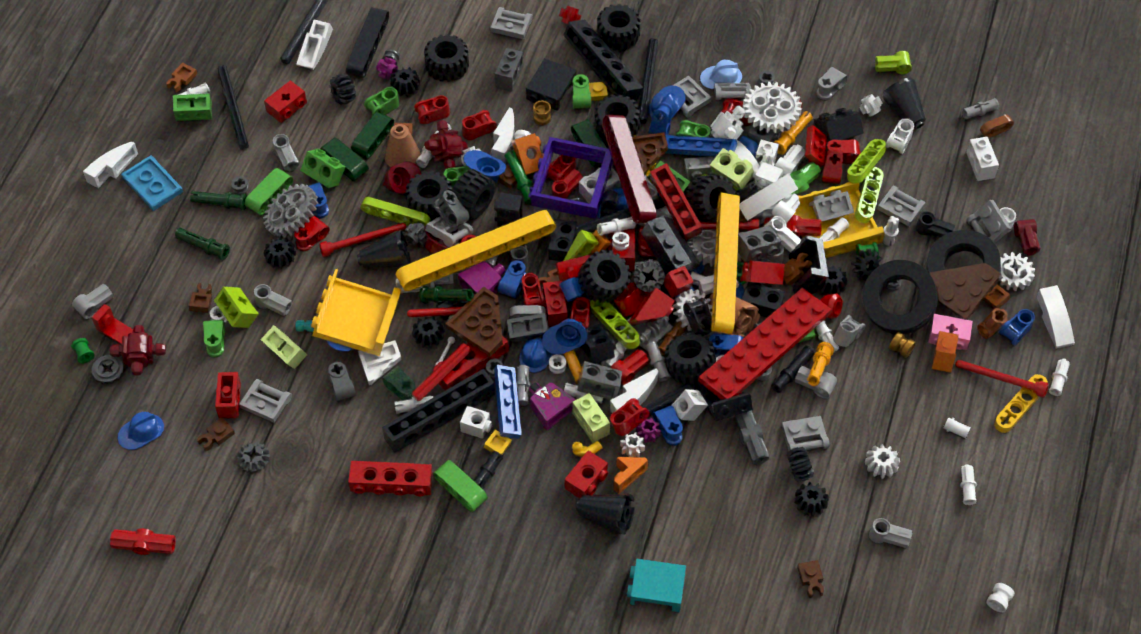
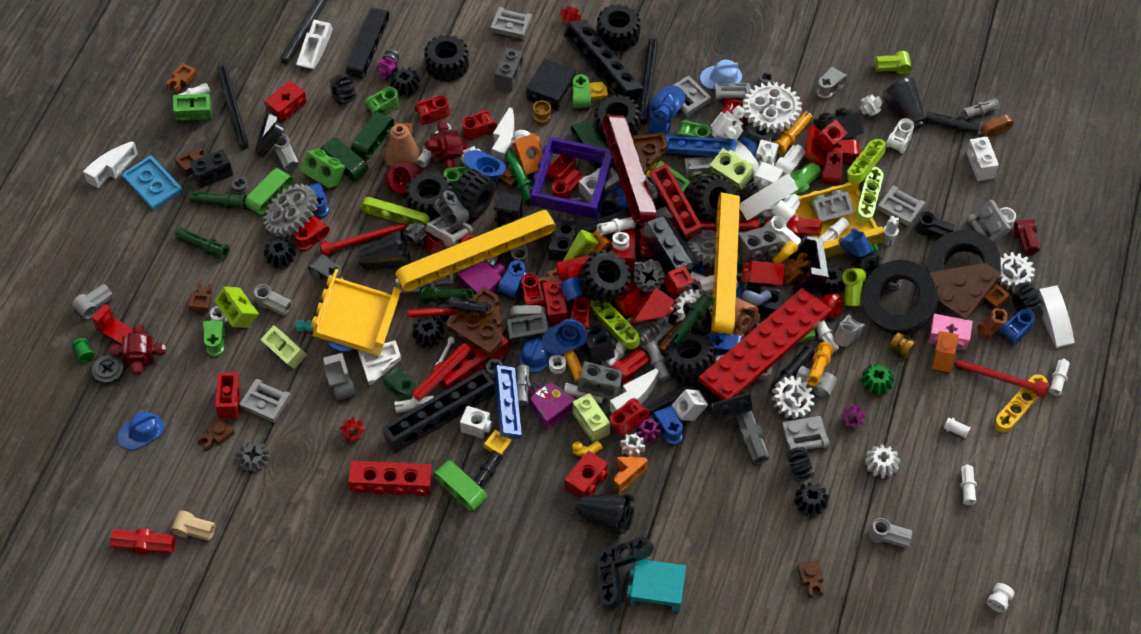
(184, 160): none -> reddish brown plate
(188, 524): none -> tan piece
(211, 168): none -> black brick
(269, 134): none -> black beam
(323, 267): none -> dark grey piece
(335, 369): none -> light grey panel
(351, 423): none -> red gear
(468, 305): none -> black pin
(612, 567): none -> black beam
(698, 309): none -> dark green pin
(756, 299): none -> sand blue arm
(789, 248): none -> yellow arm
(791, 400): none -> white gear
(833, 130): none -> red brick
(850, 412): none -> magenta gear
(853, 288): none -> lime piece
(855, 243): none -> blue piece
(877, 379): none -> green gear
(950, 122): none -> black pin
(1026, 297): none -> black gear

